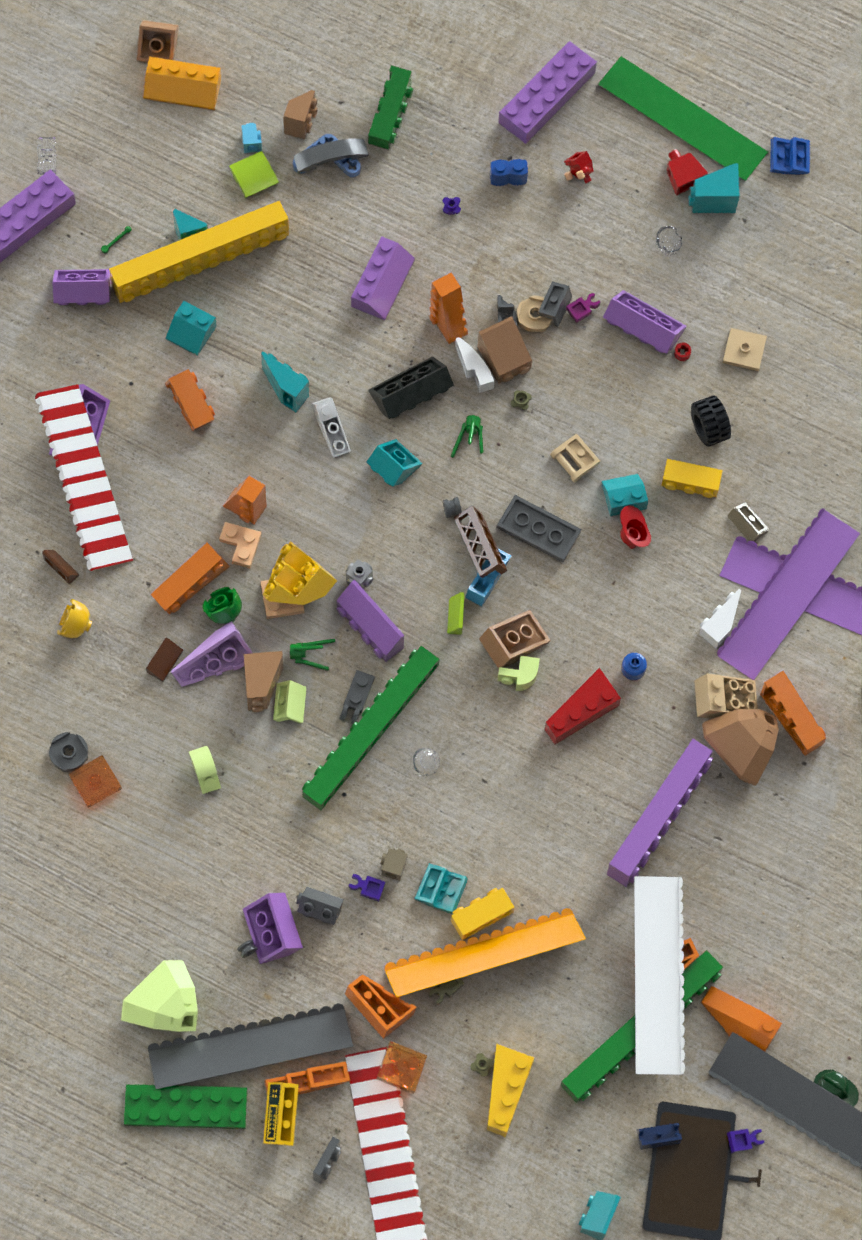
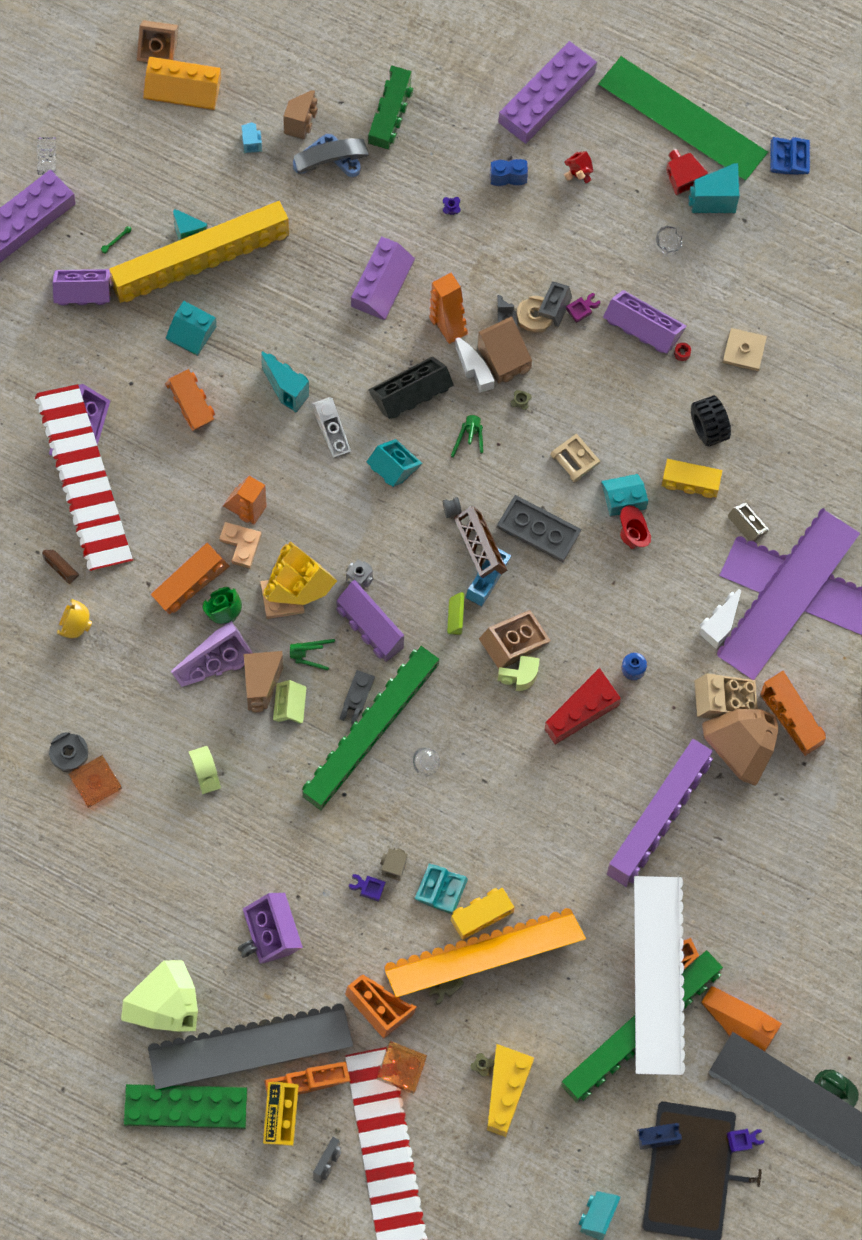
(164, 659): reddish brown slope -> none
(253, 174): lime slope -> none
(319, 905): dark grey brick -> none

